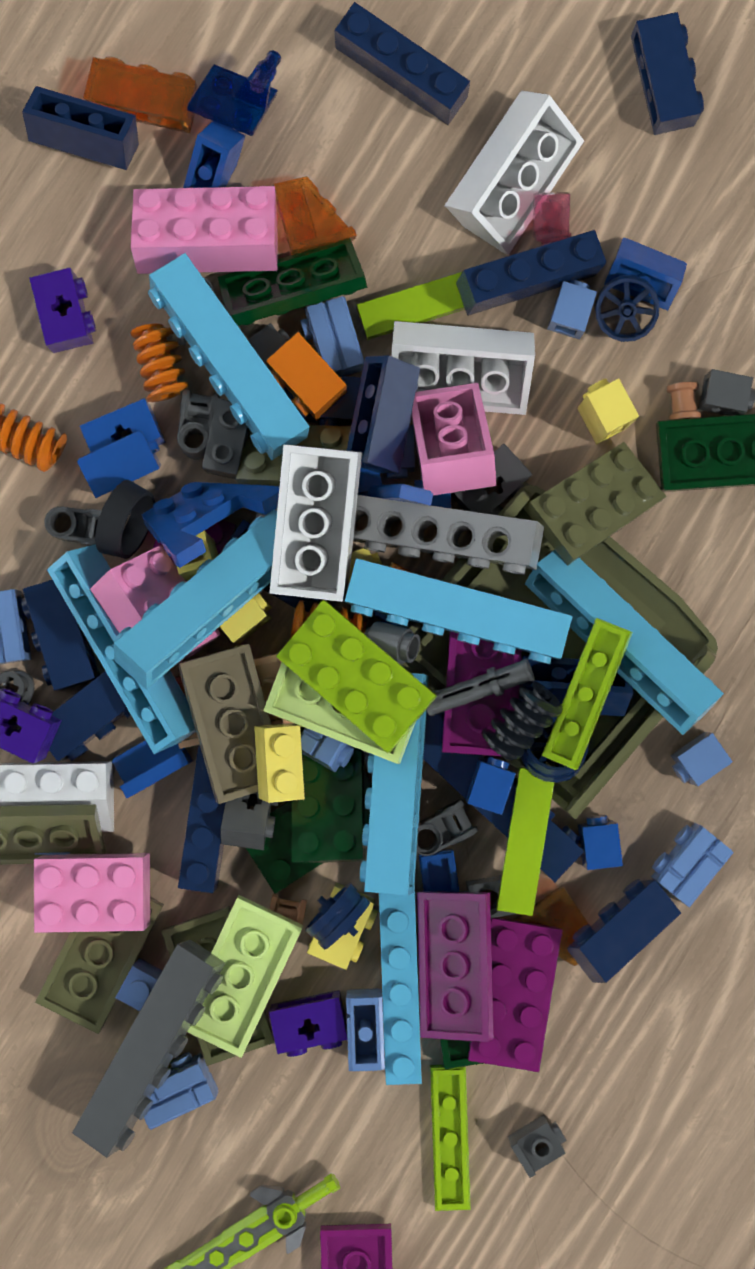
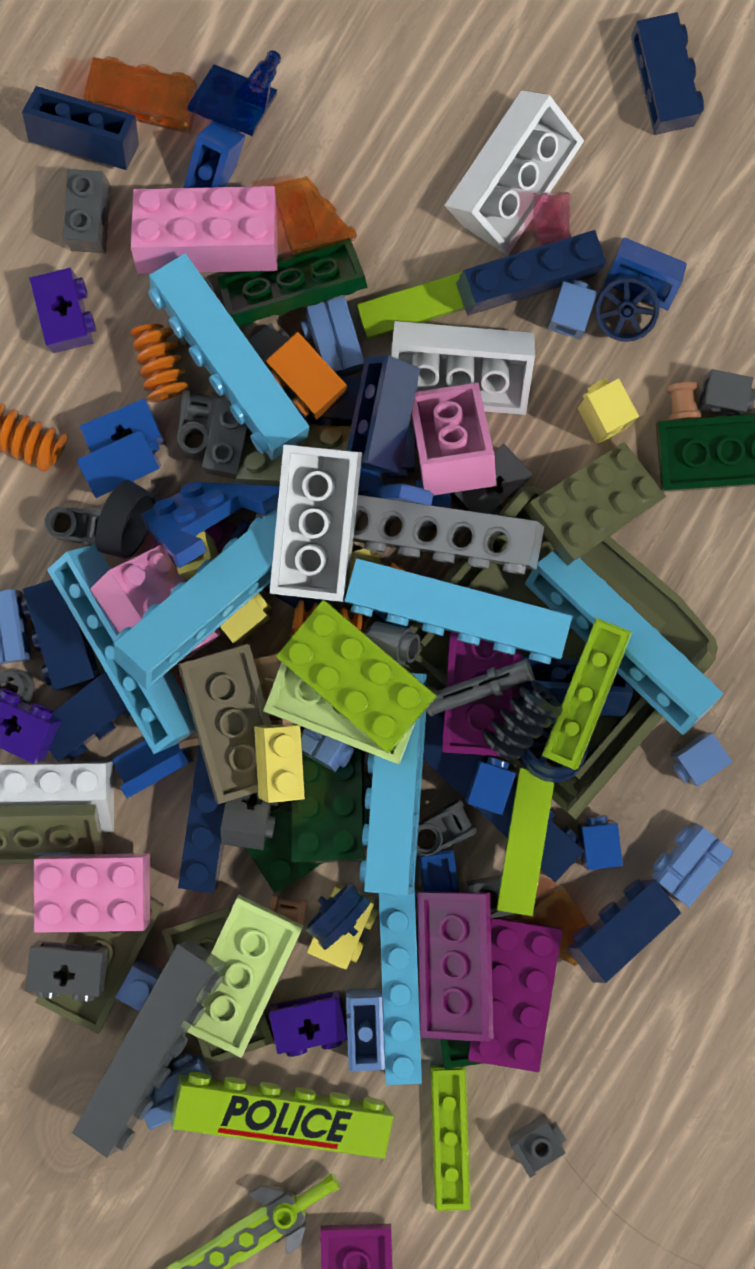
(86, 211): none -> dark grey brick
(86, 961): none -> dark grey brick
(281, 1115): none -> lime brick
(401, 63): dark blue brick -> none

